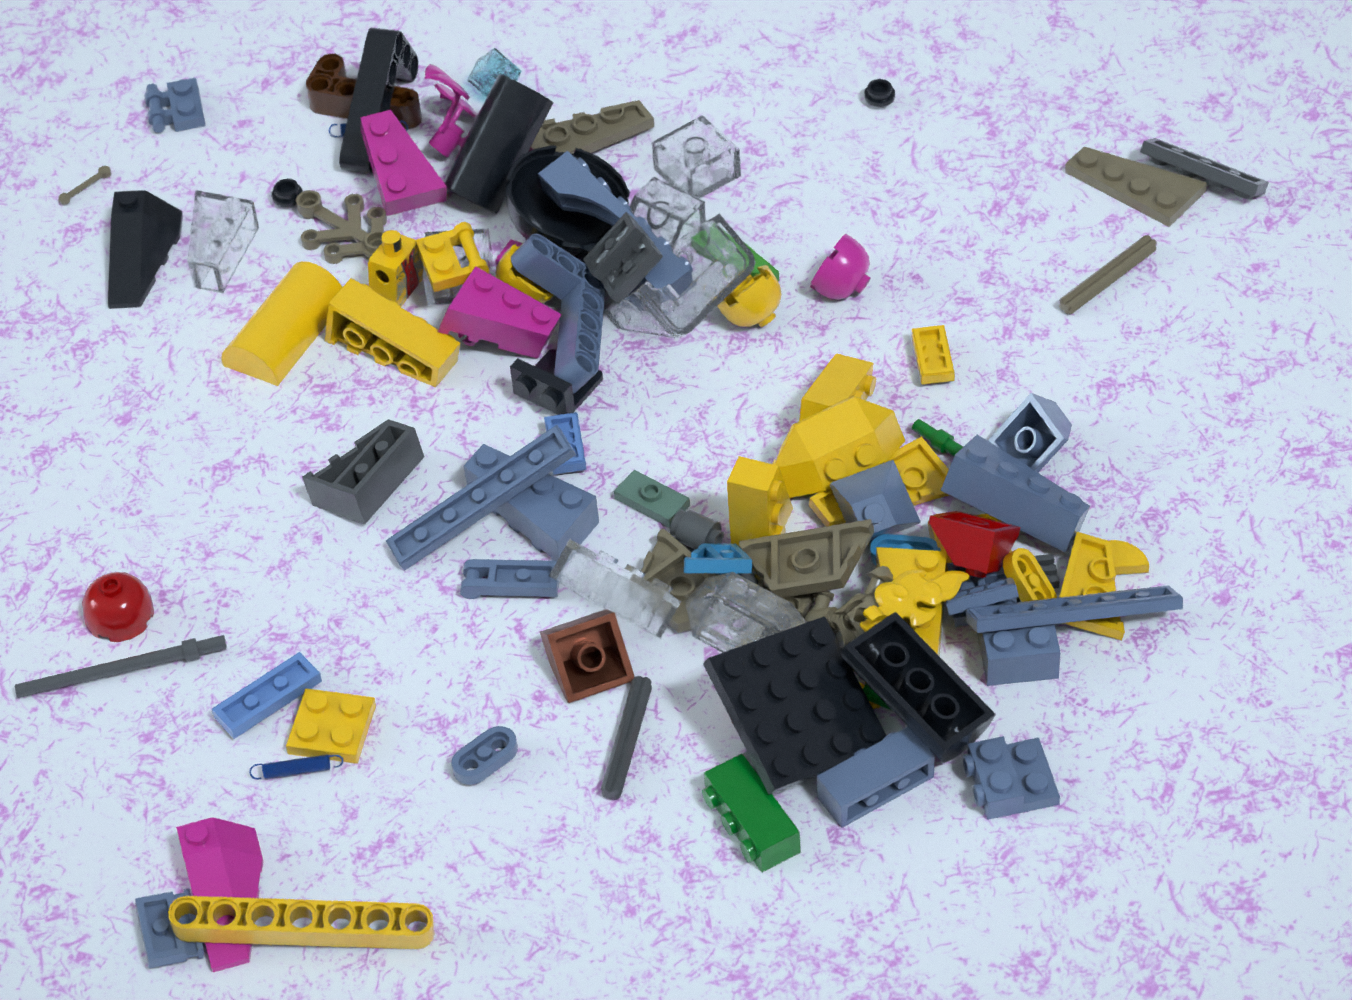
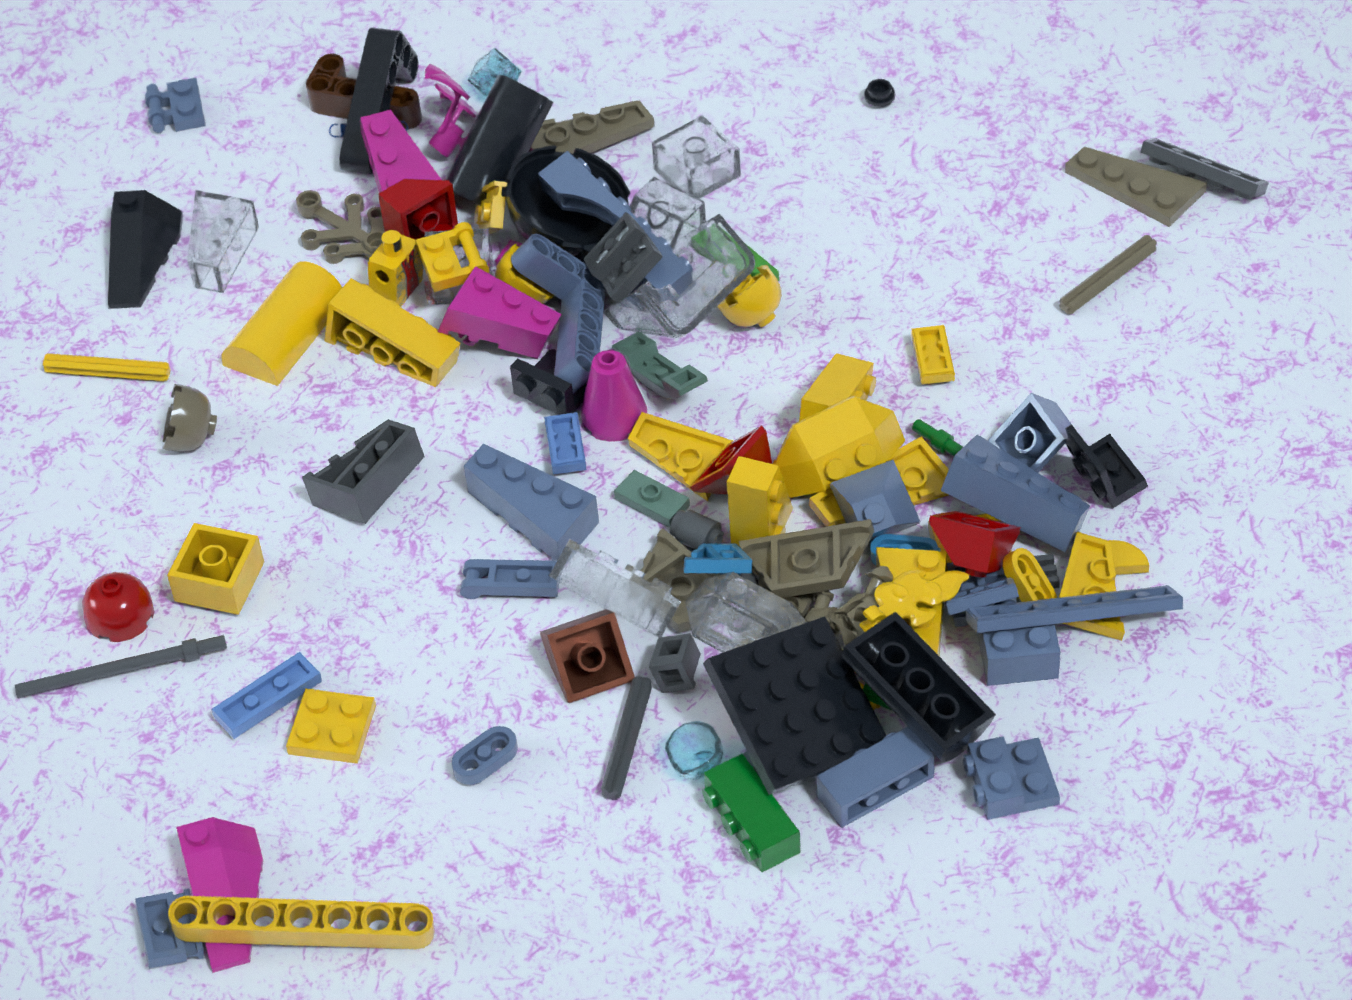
(103, 172): dark tan hinge -> none
(106, 367): none -> yellow axle
(188, 420): none -> dark tan cylinder
(216, 568): none -> yellow brick
(286, 192): black plate -> none
(296, 766): blue piece -> none
(418, 207): none -> red slope
(480, 497): sand blue tile -> none
(492, 209): none -> yellow plate
(611, 398): none -> dark pink cone
(656, 370): none -> sand green slope
(675, 662): none -> dark grey brick
(676, 447): none -> yellow wing
(694, 749): none -> clear light blue hair
(751, 445): none -> red slope
(843, 270): dark pink cylinder -> none
(1107, 466): none -> black bracket

